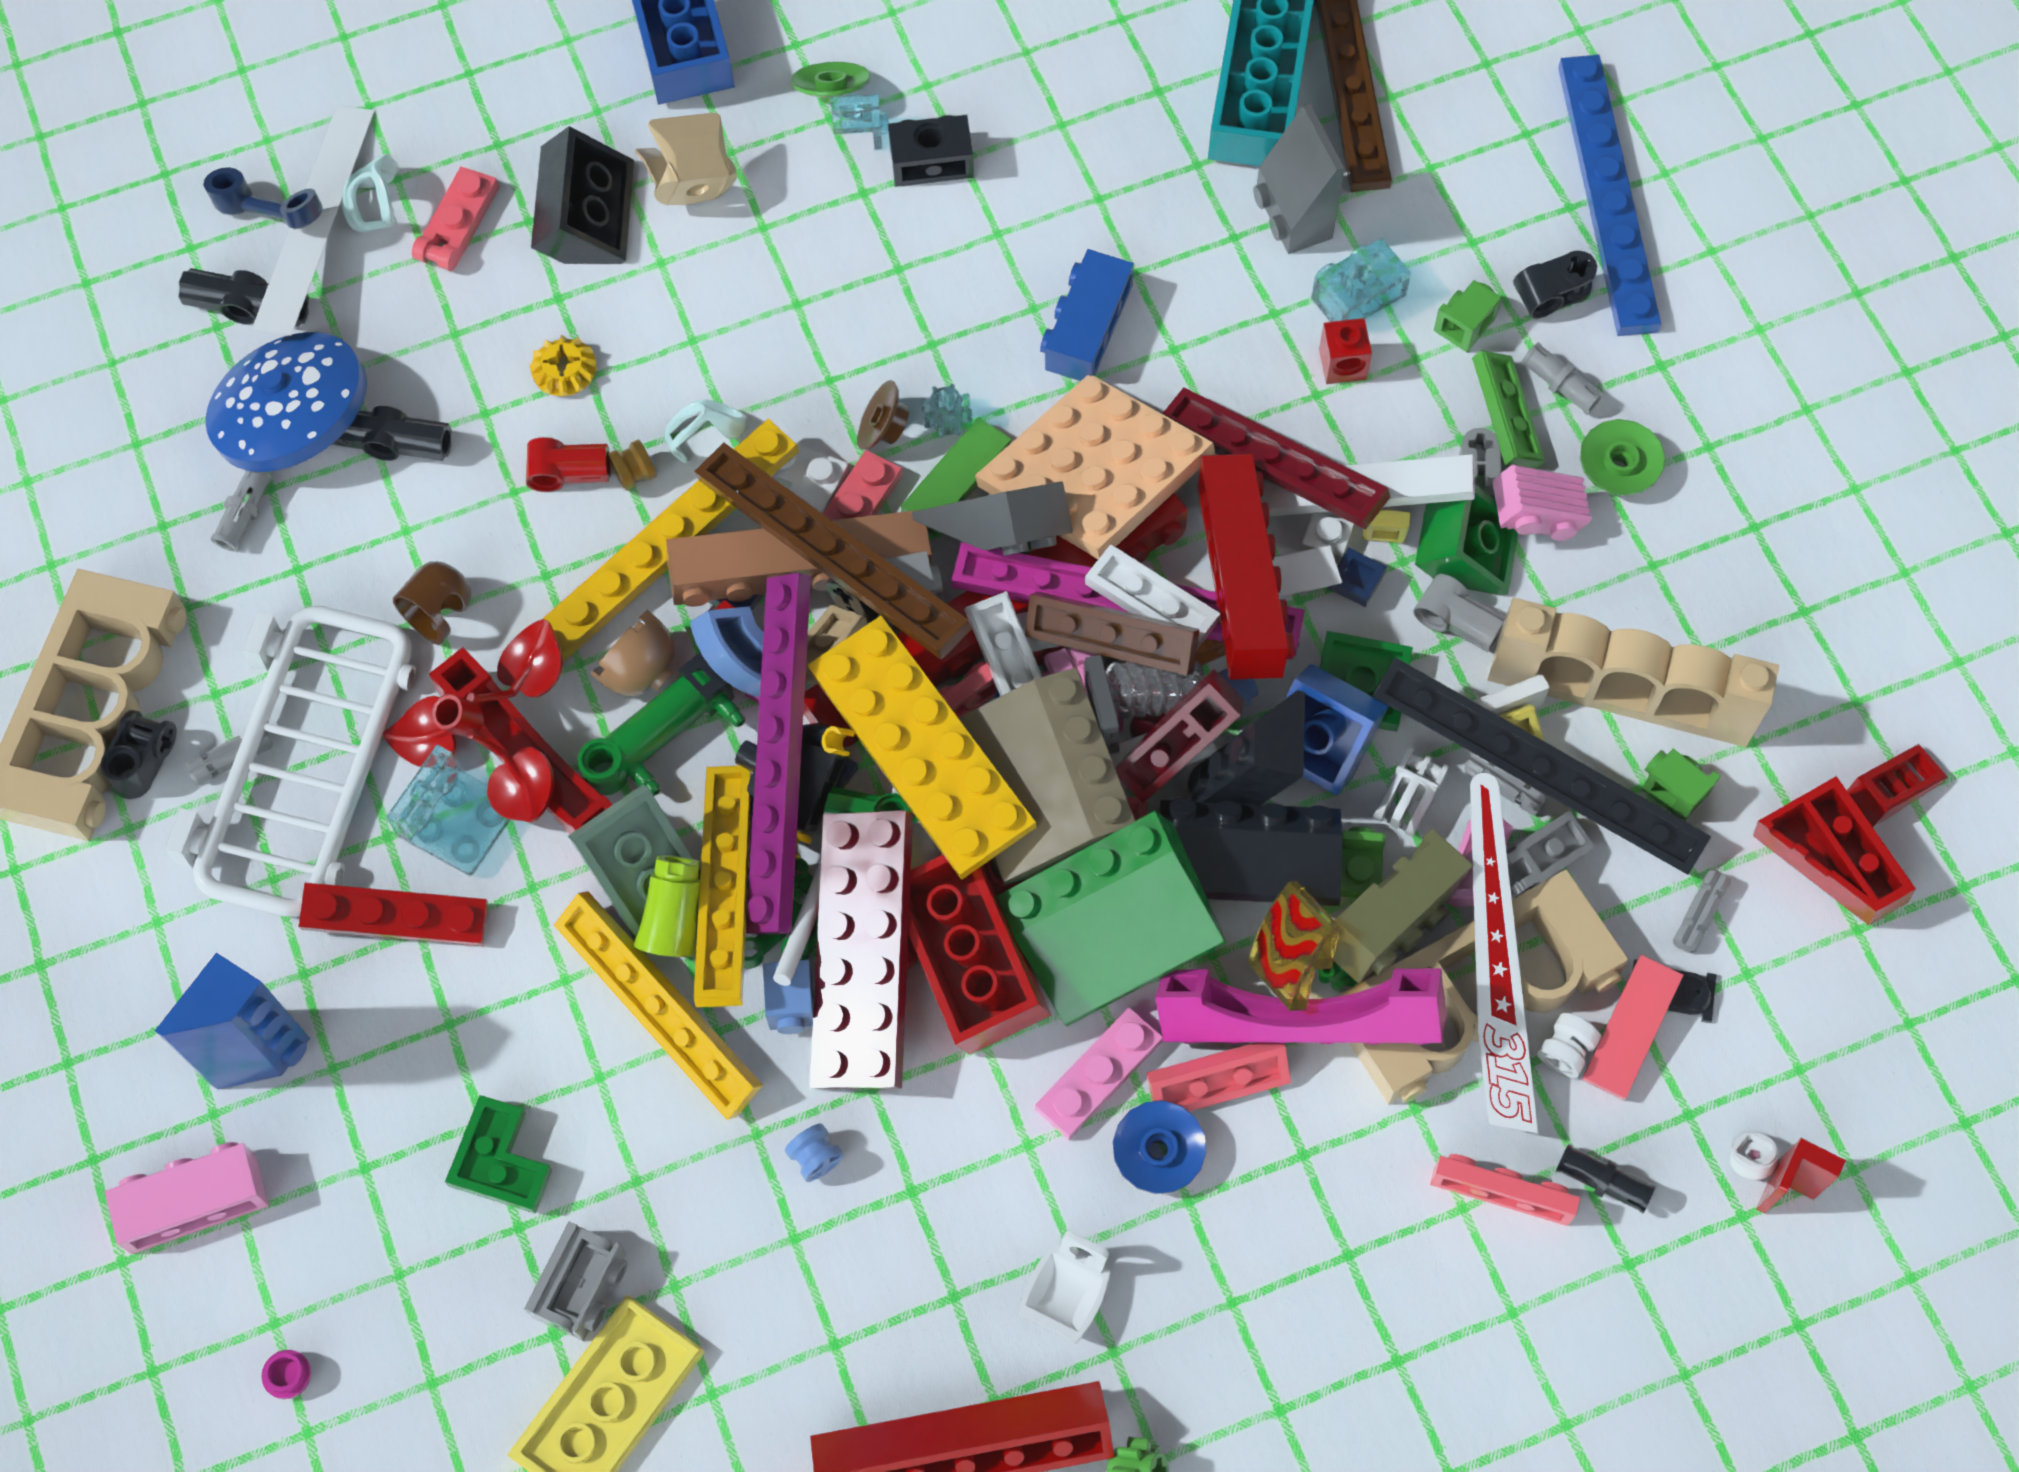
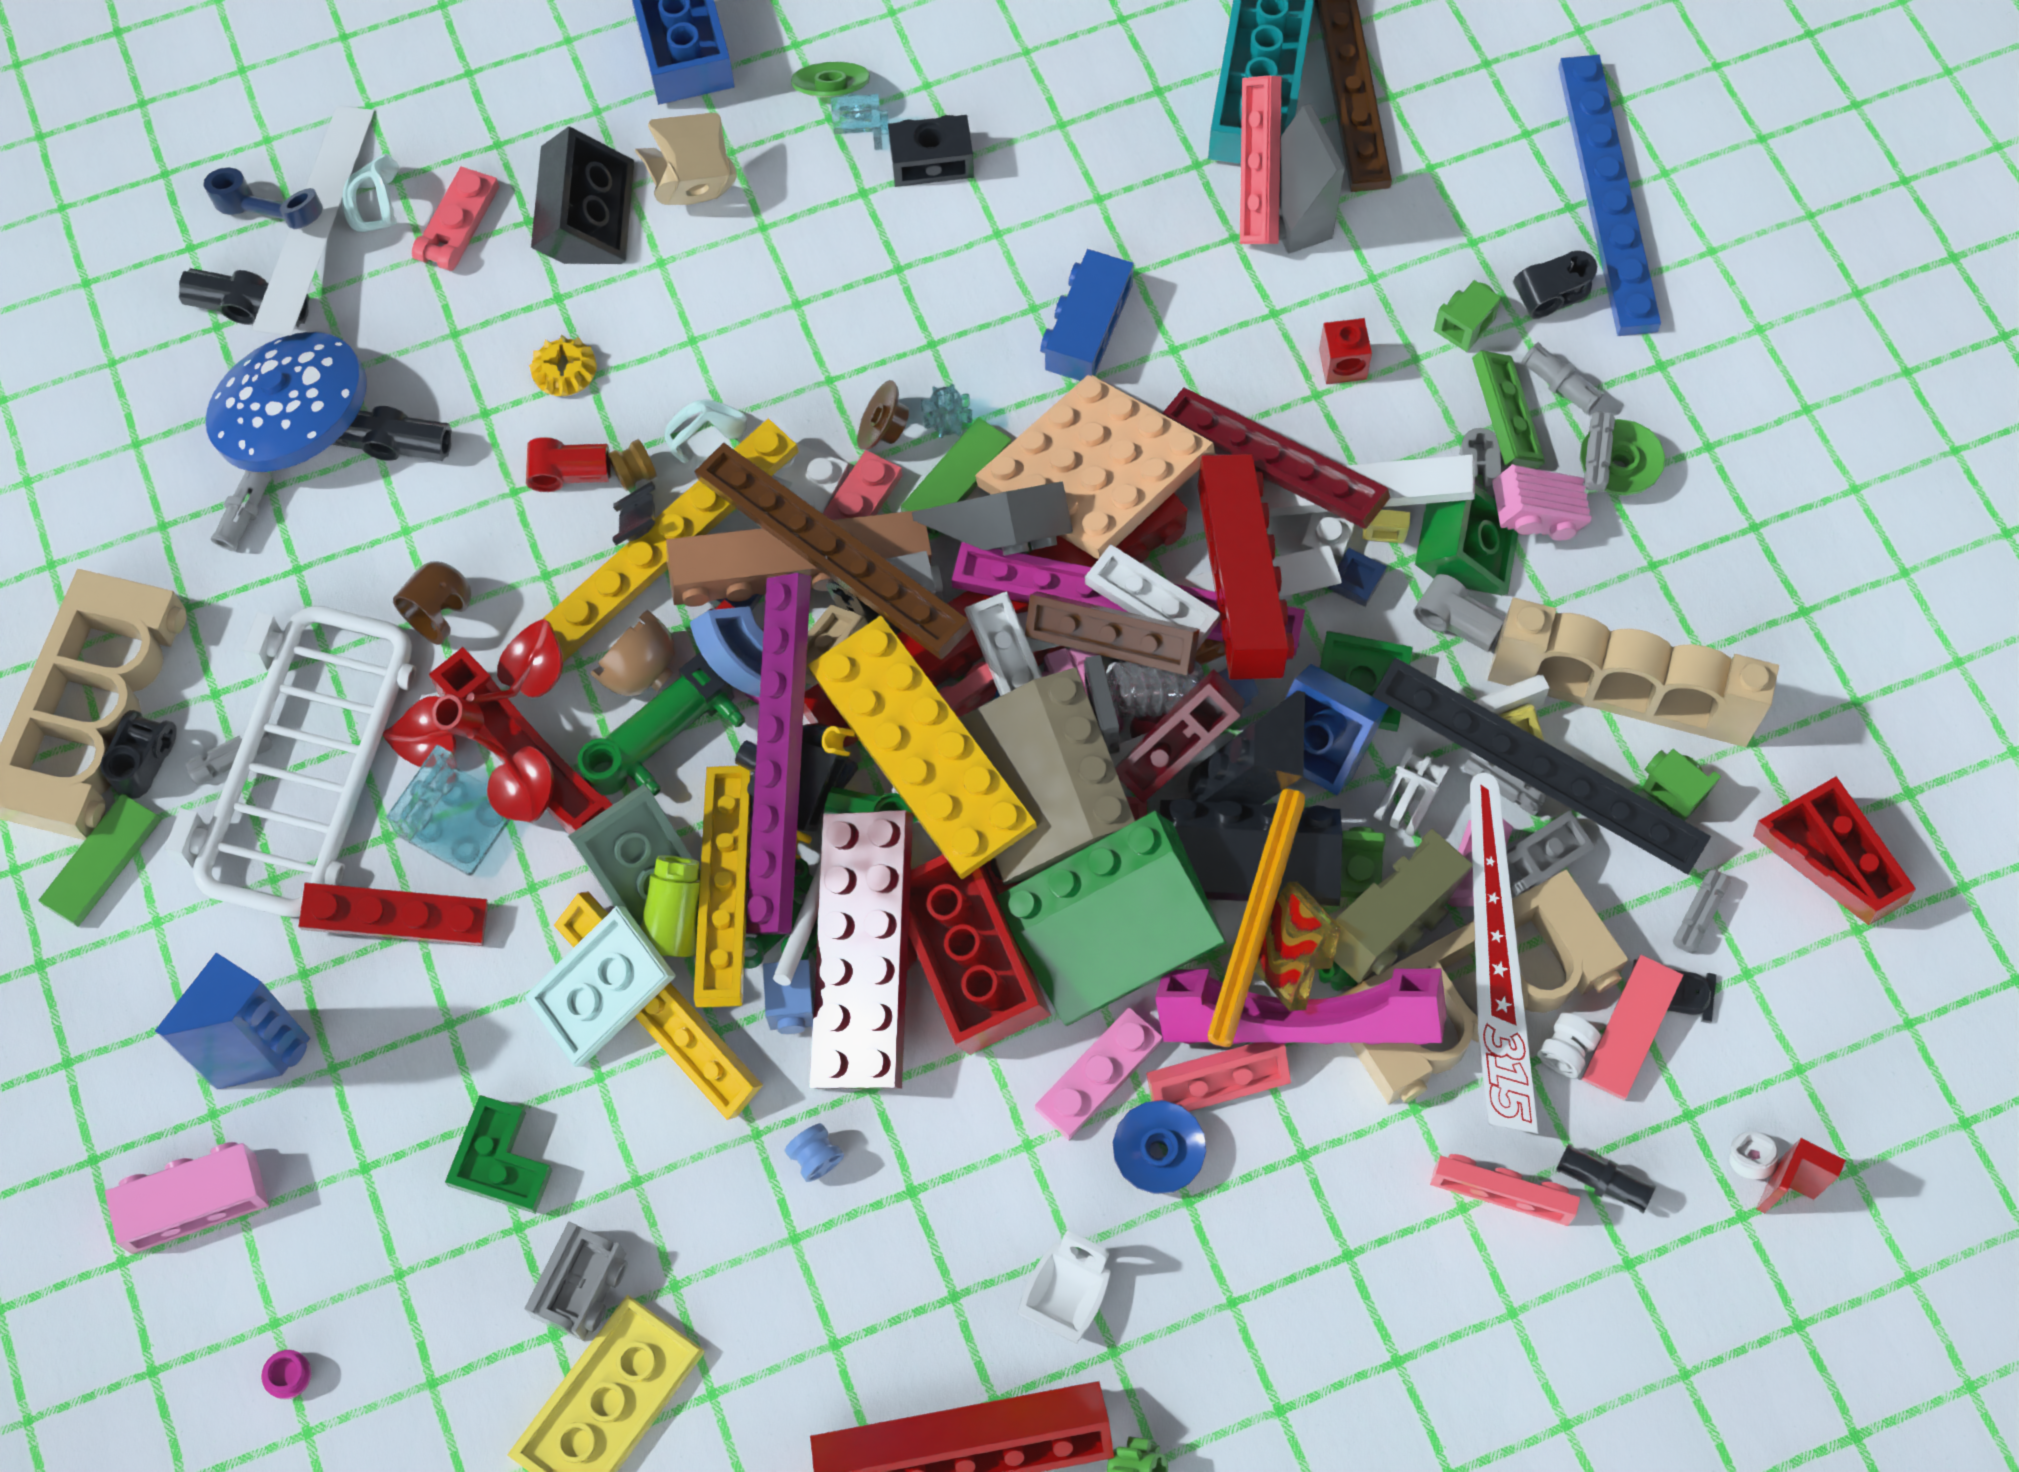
(99, 860): none -> bright green tile
(599, 986): none -> light aqua tile
(636, 514): none -> black piece
(1256, 918): none -> light orange axle
(1260, 160): none -> coral tile
(1361, 283): clear light blue brick -> none
(1599, 451): none -> light grey axle
(1877, 802): red slope -> none

